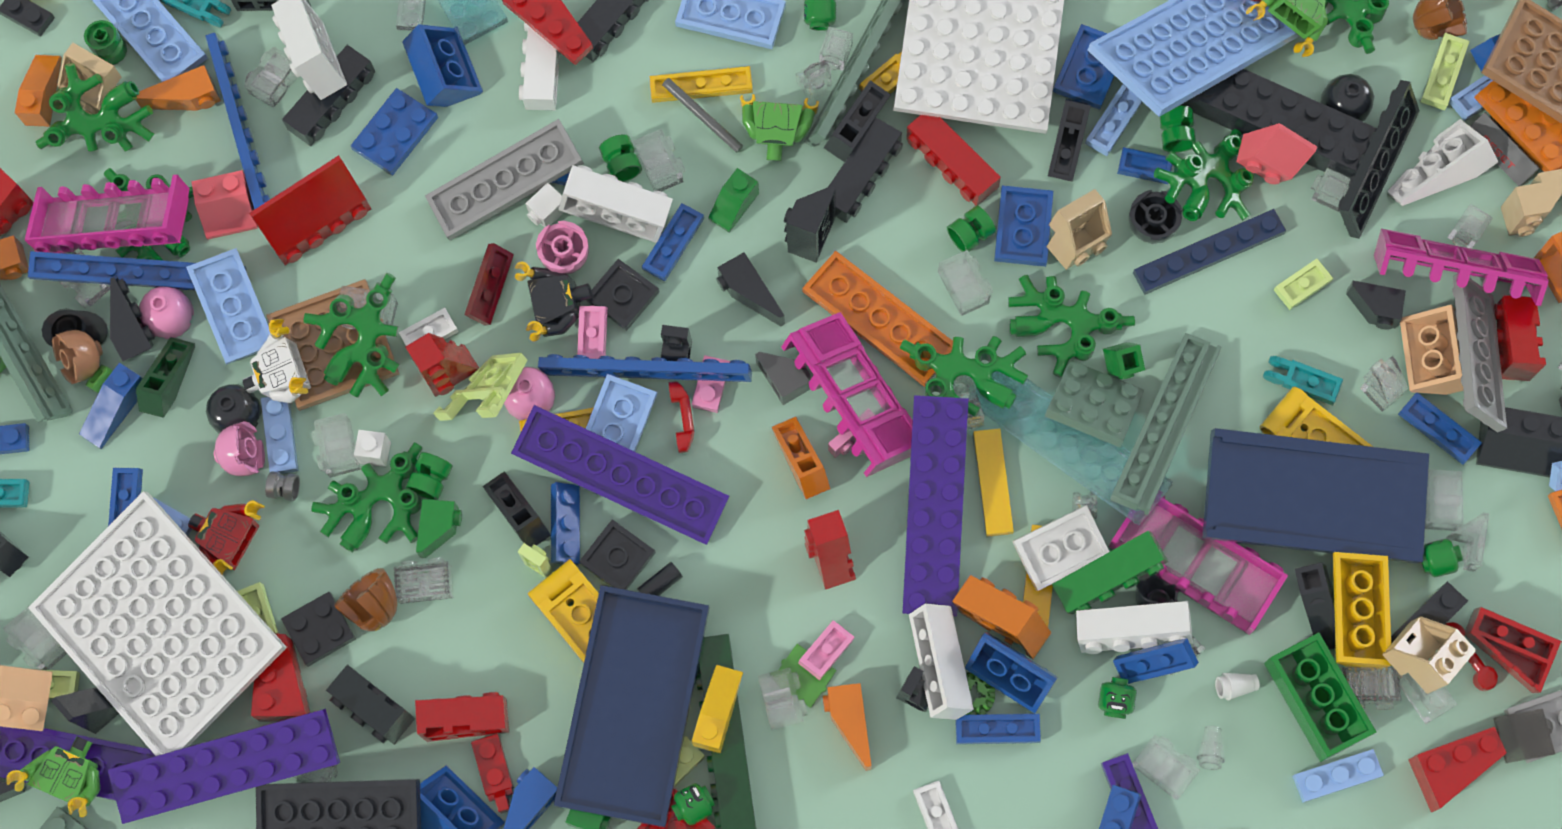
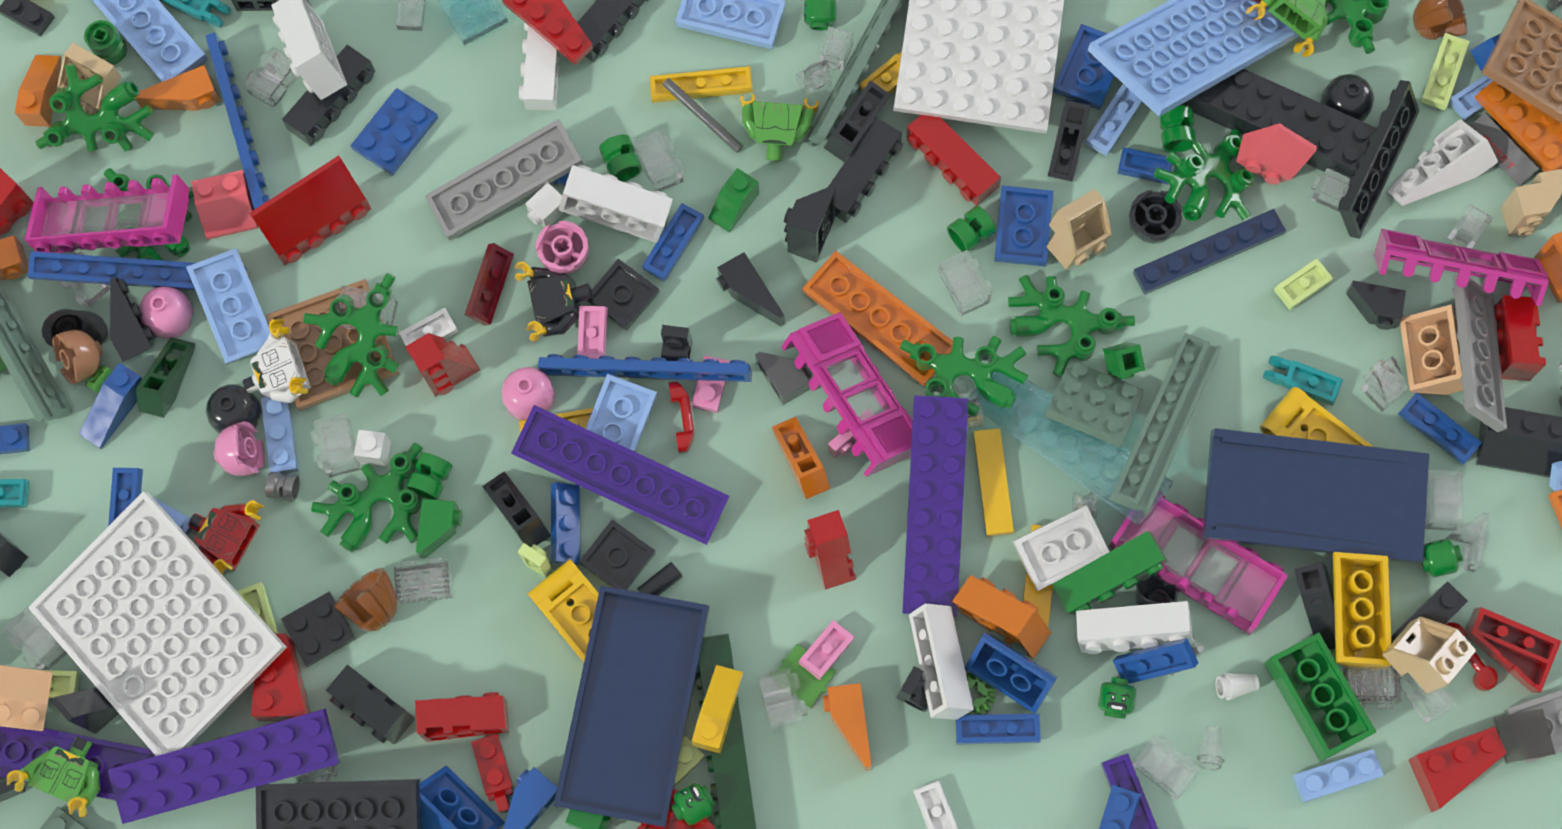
(441, 65): blue slope -> none
(489, 383): yellowish green wing -> none

